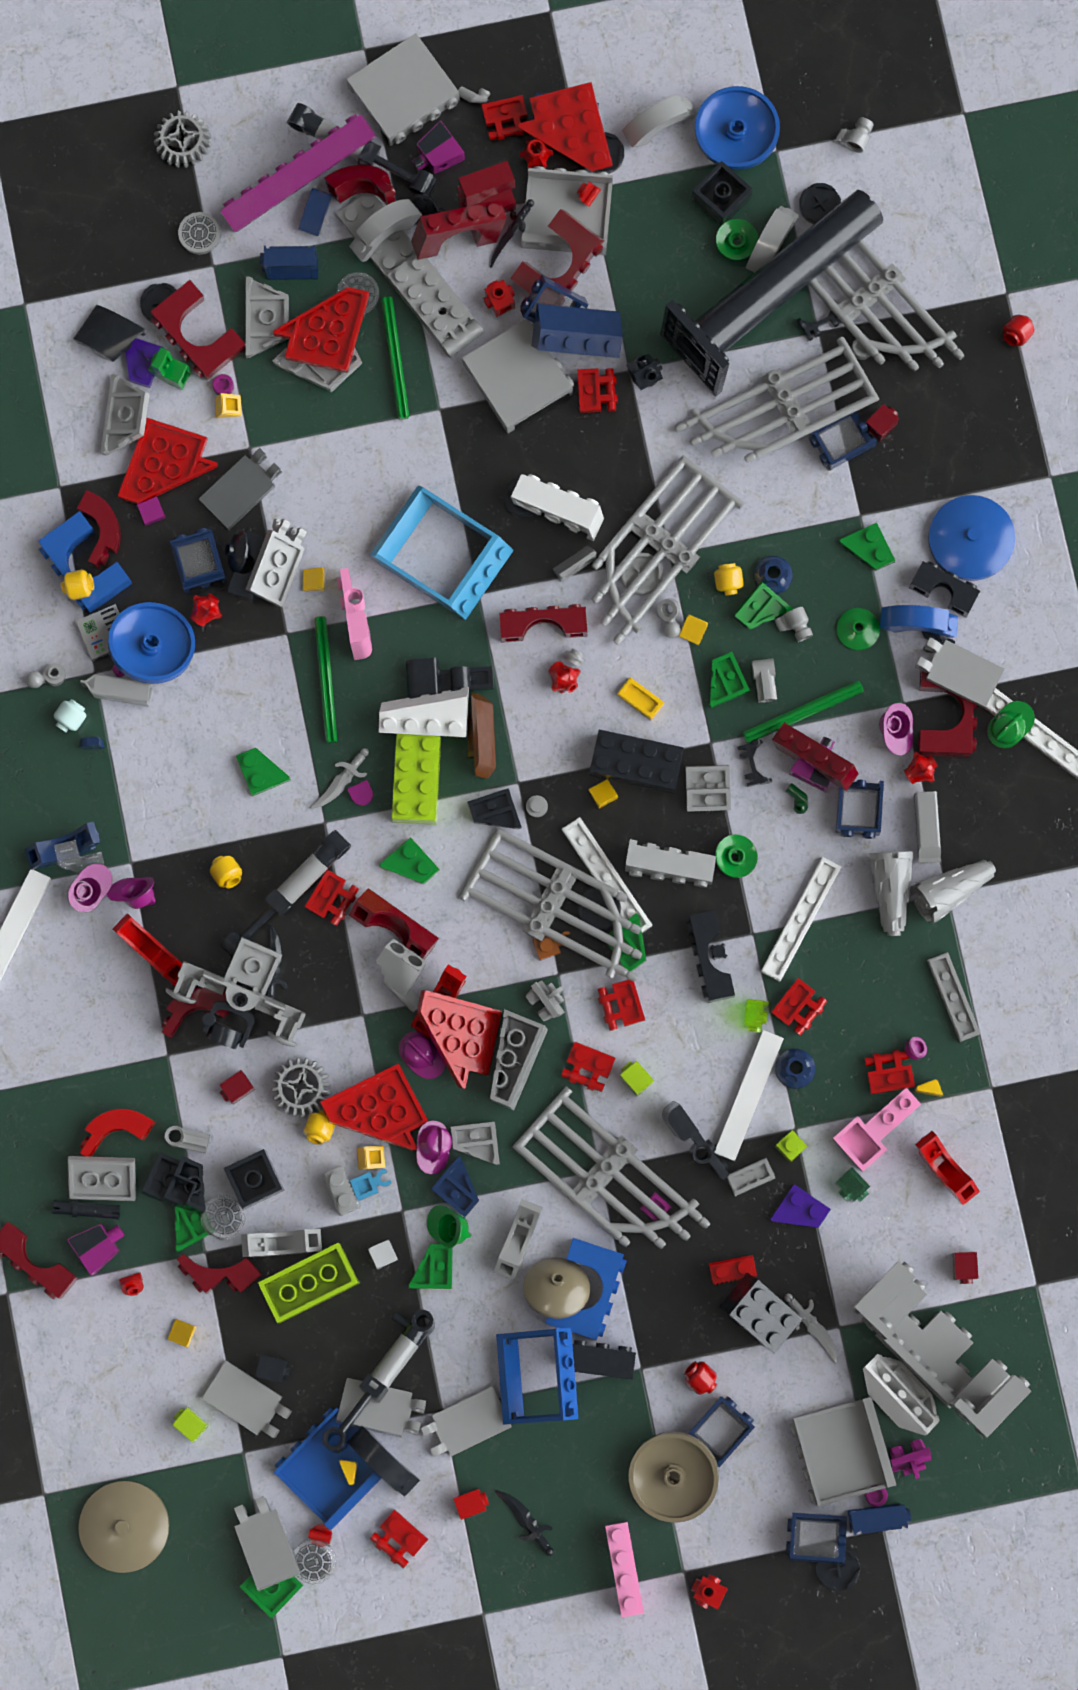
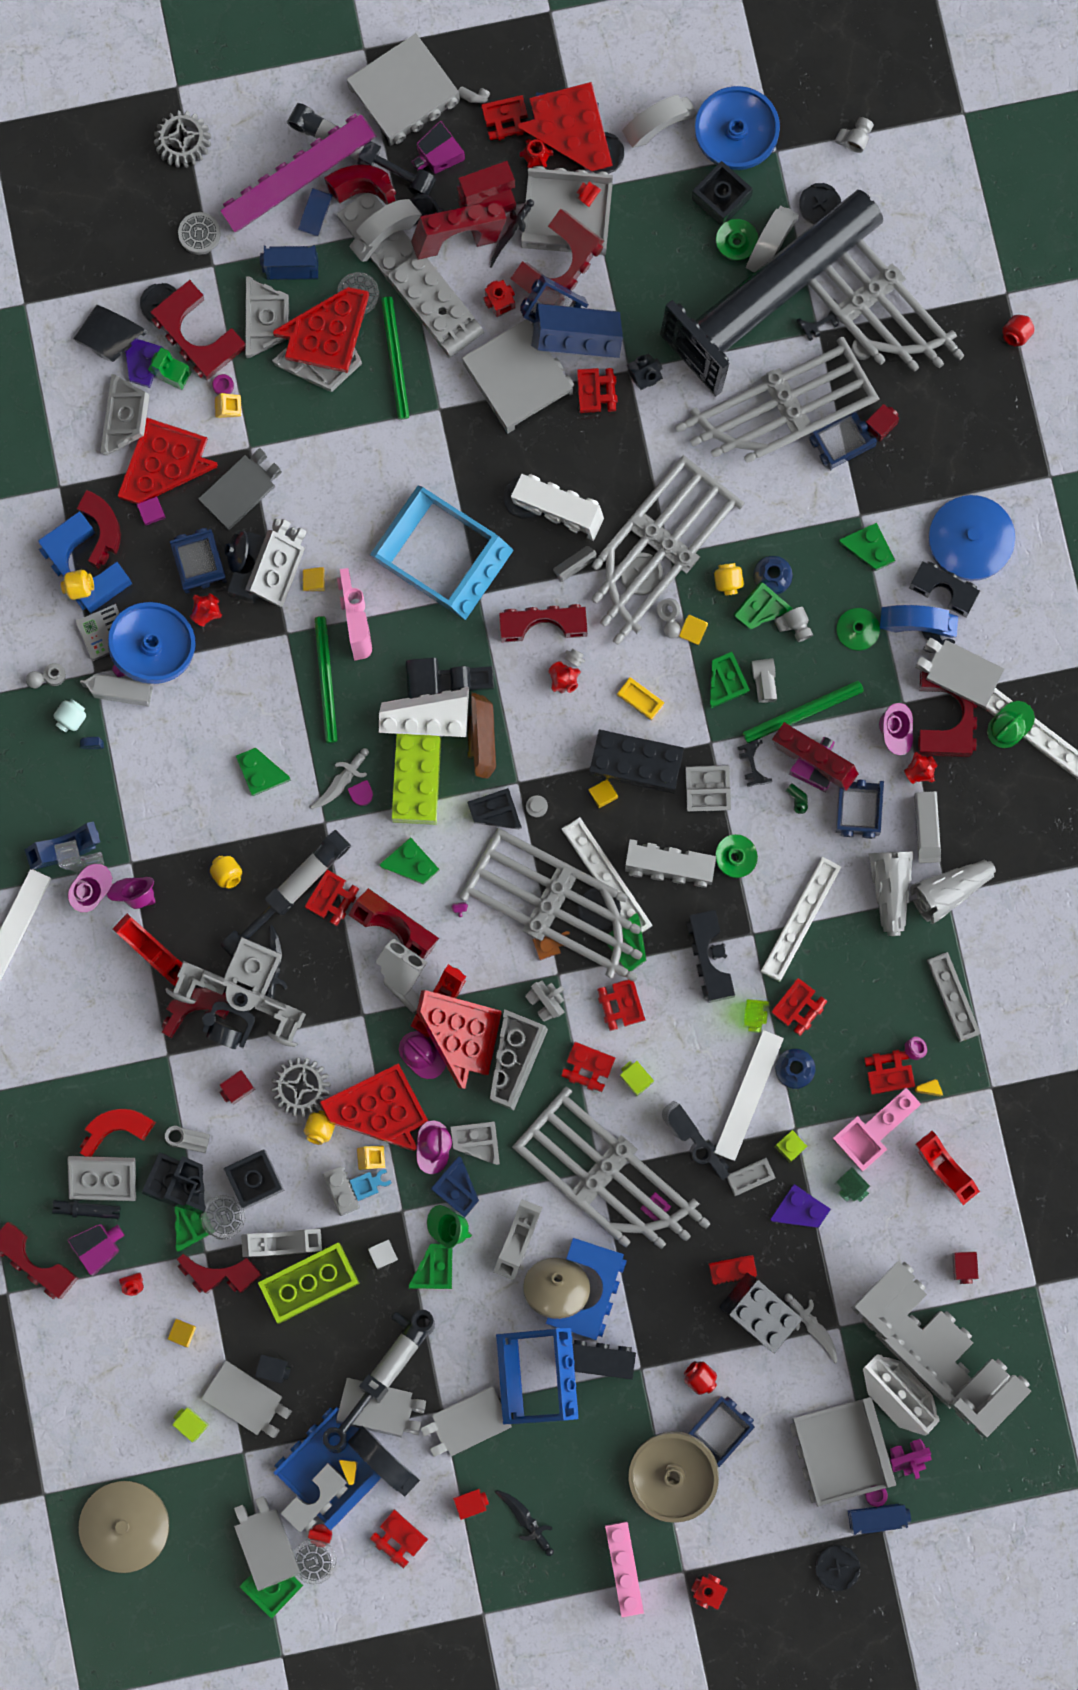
(302, 1514): none -> light grey arch
(459, 908): none -> magenta rock
(817, 1538): window -> none

